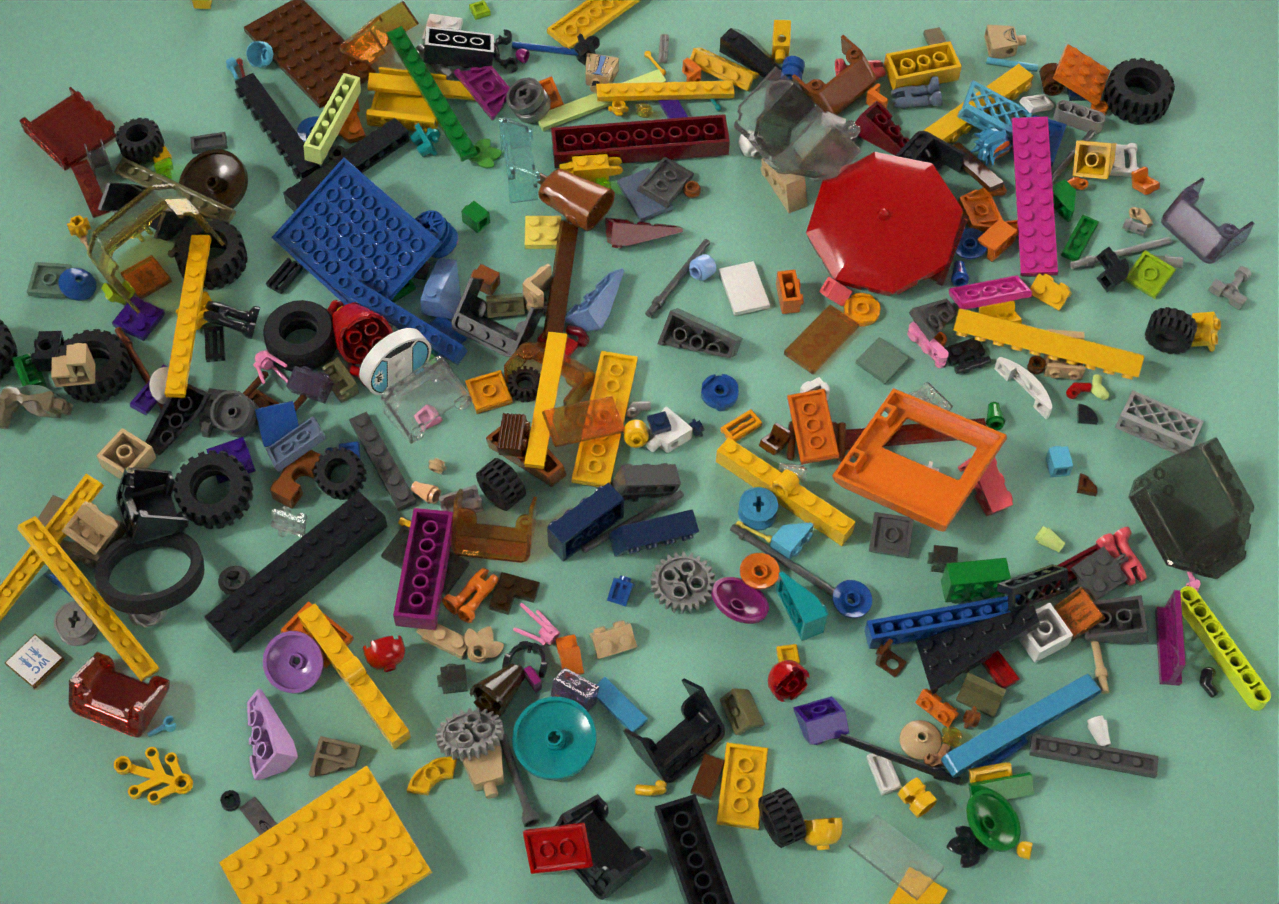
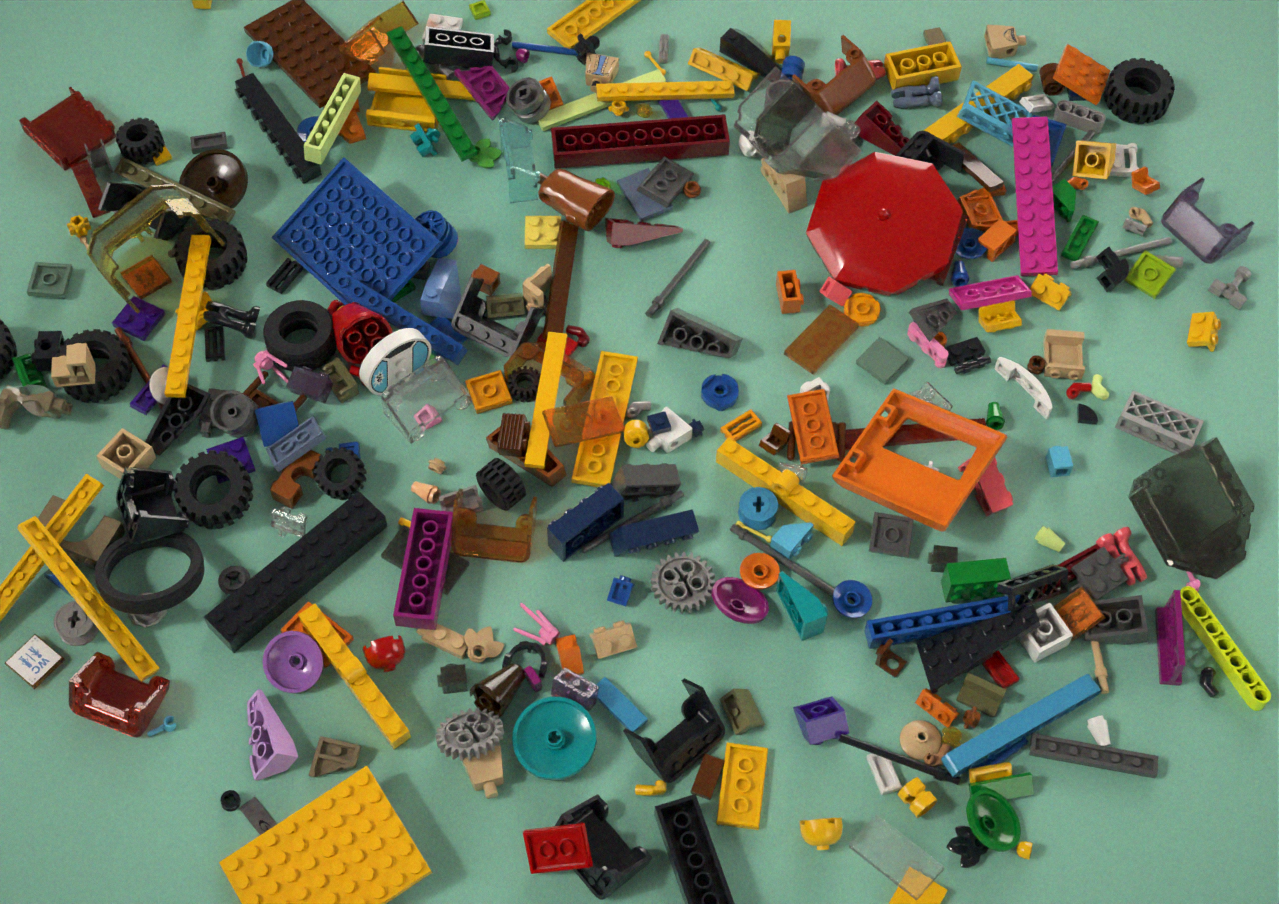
(77, 290): blue dish -> none
(90, 527): tan bracket -> none
(113, 296): lime bracket -> none
(155, 777): yellow plant -> none
(164, 167): clear neon green tile -> none
(231, 63): medium azure hand -> none
(361, 155): black hinge -> none
(382, 461): dark grey plate -> none
(430, 774): yellow tile -> none
(475, 216): green brick -> none
(476, 583): orange piece -> none
(512, 587): dark brown plate -> none
(529, 816): dark grey piece -> none
(594, 166): yellow hinge -> none
(596, 304): medium blue wedge -> none
(691, 70): orange bracket -> none
(702, 267): light blue head -> none
(744, 288): white tile -> none
(782, 817): black tyre -> none
(787, 680): red cylinder -> none
(788, 652): yellow tile -> none
(873, 94): orange bracket -> none
(991, 145): dark azure hair -> none
(1049, 343): yellow brick -> none
(1086, 486): reddish brown tile -> none
(1101, 106): orange tile -> none
(1170, 330): black tyre -> none

